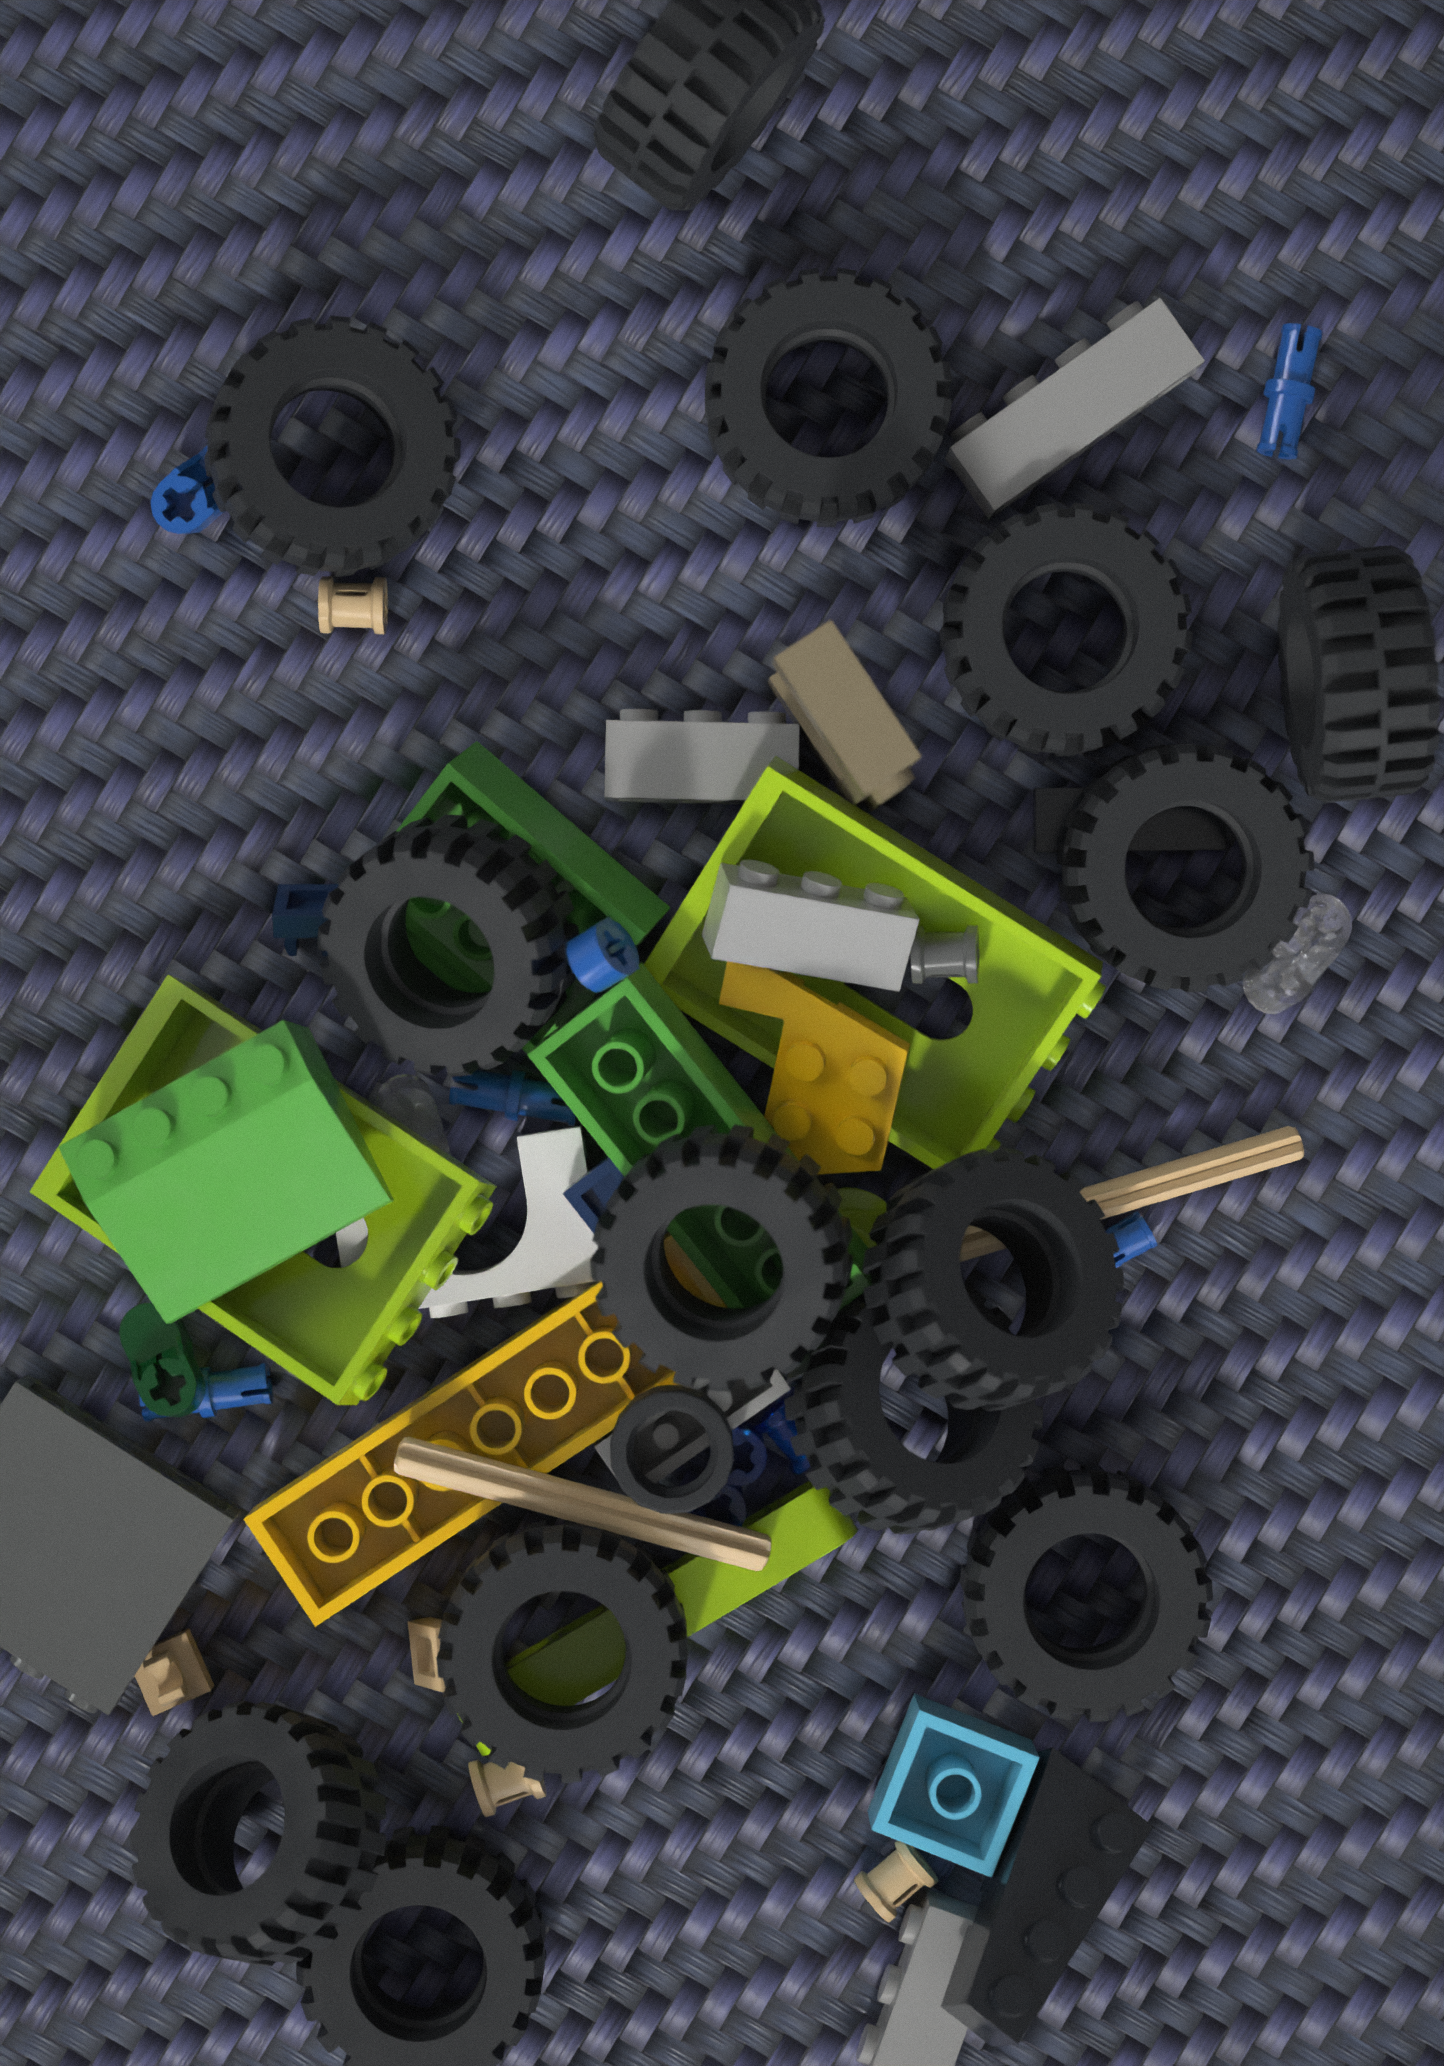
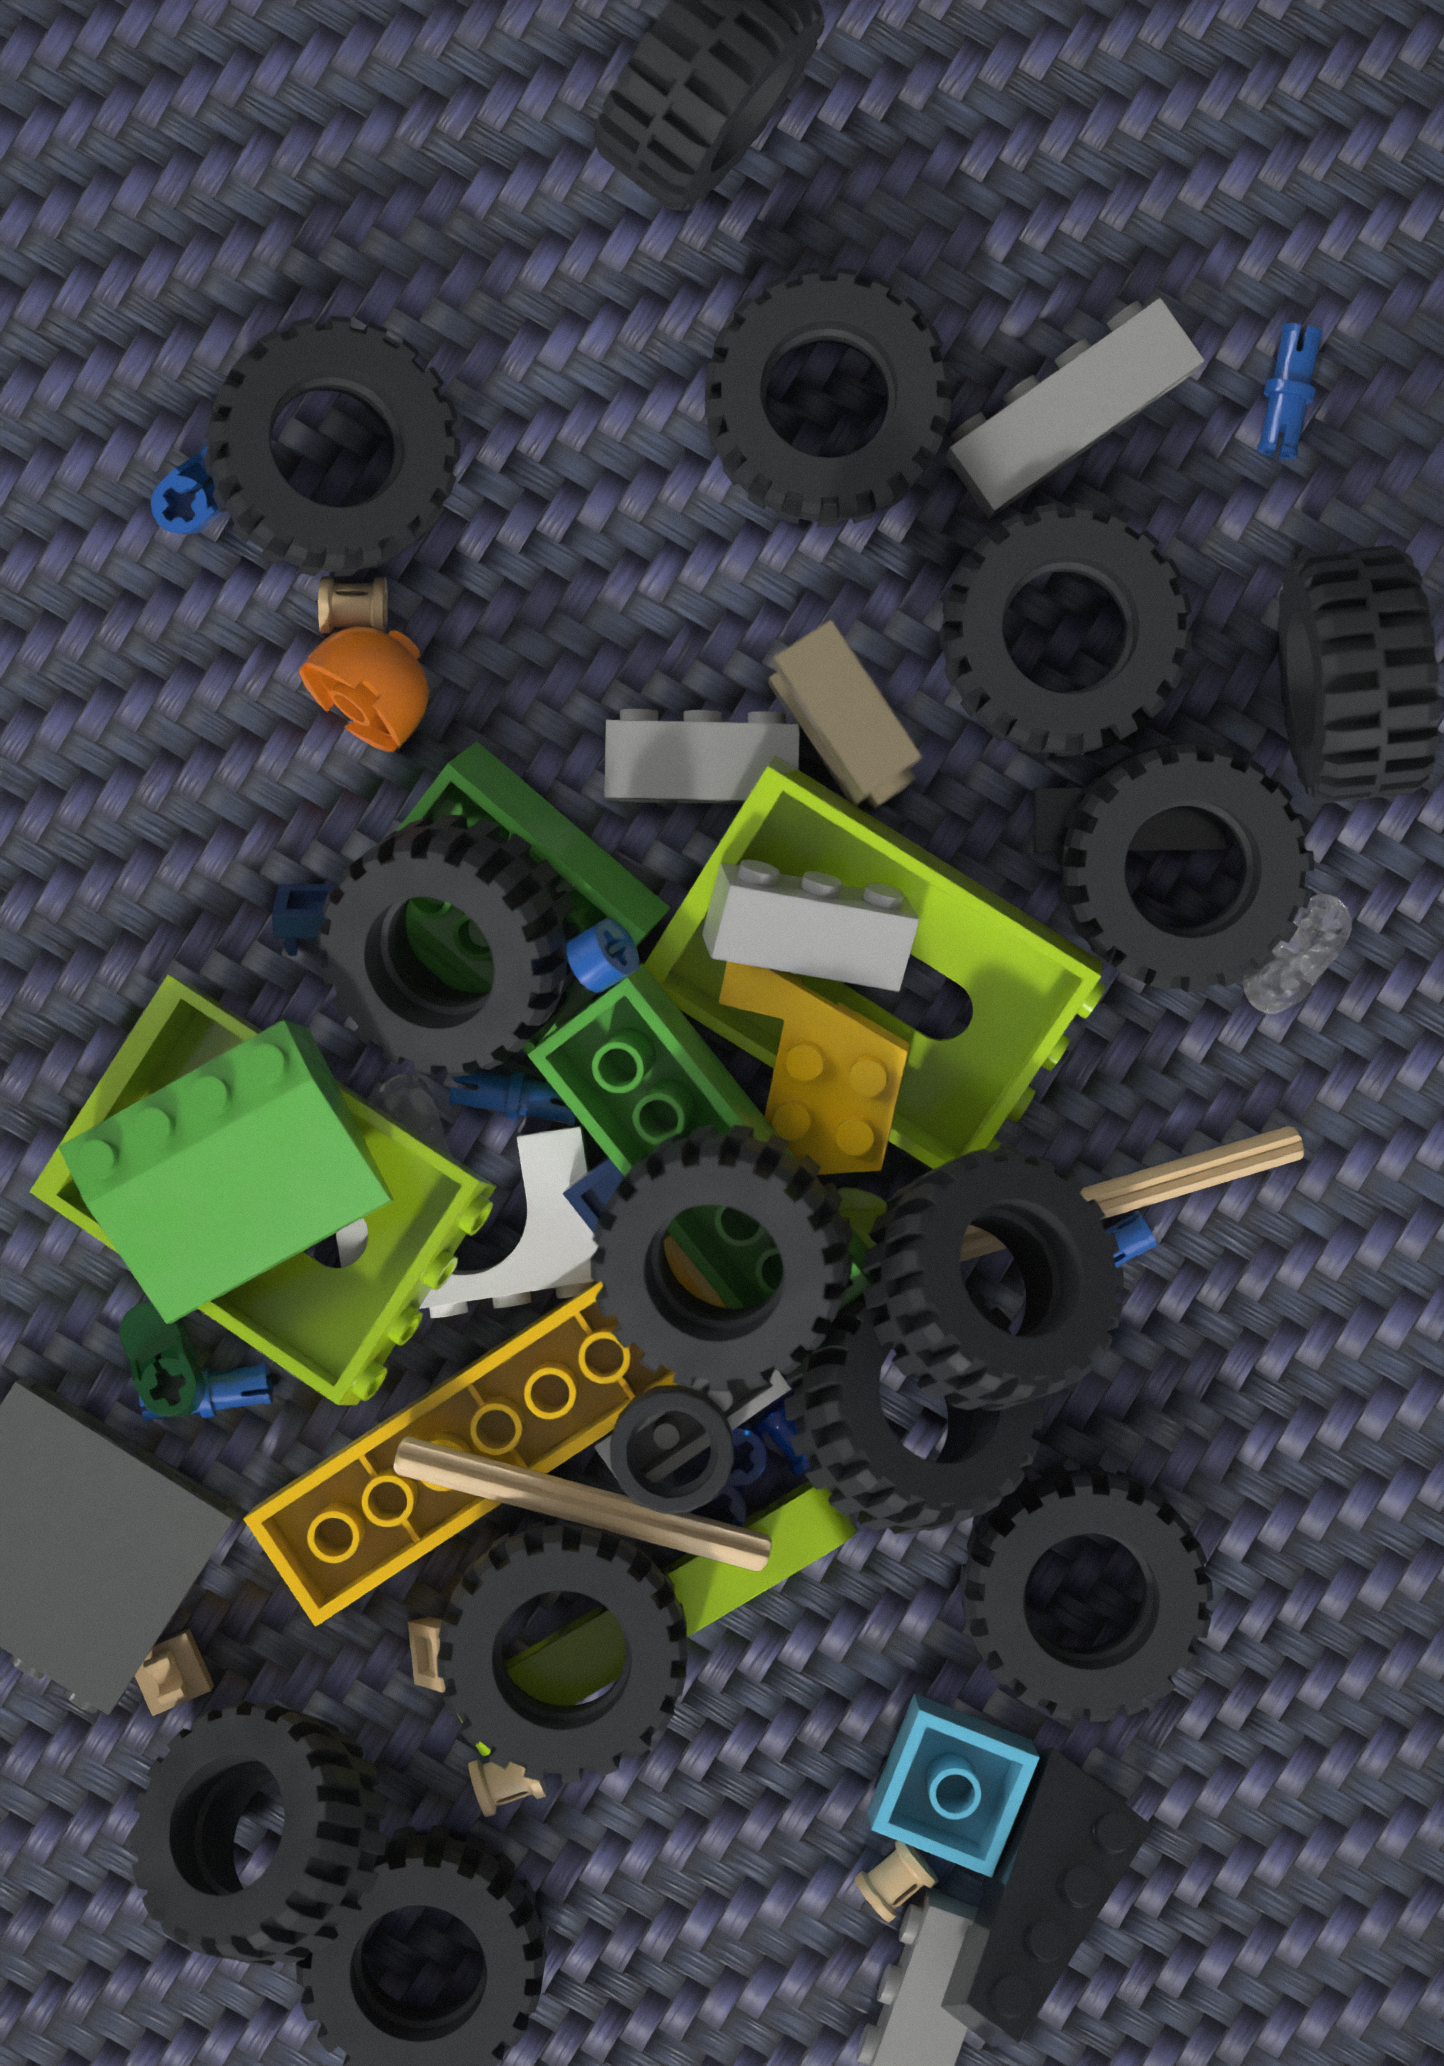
(372, 682): none -> orange cylinder
(945, 955): dark grey bush -> none

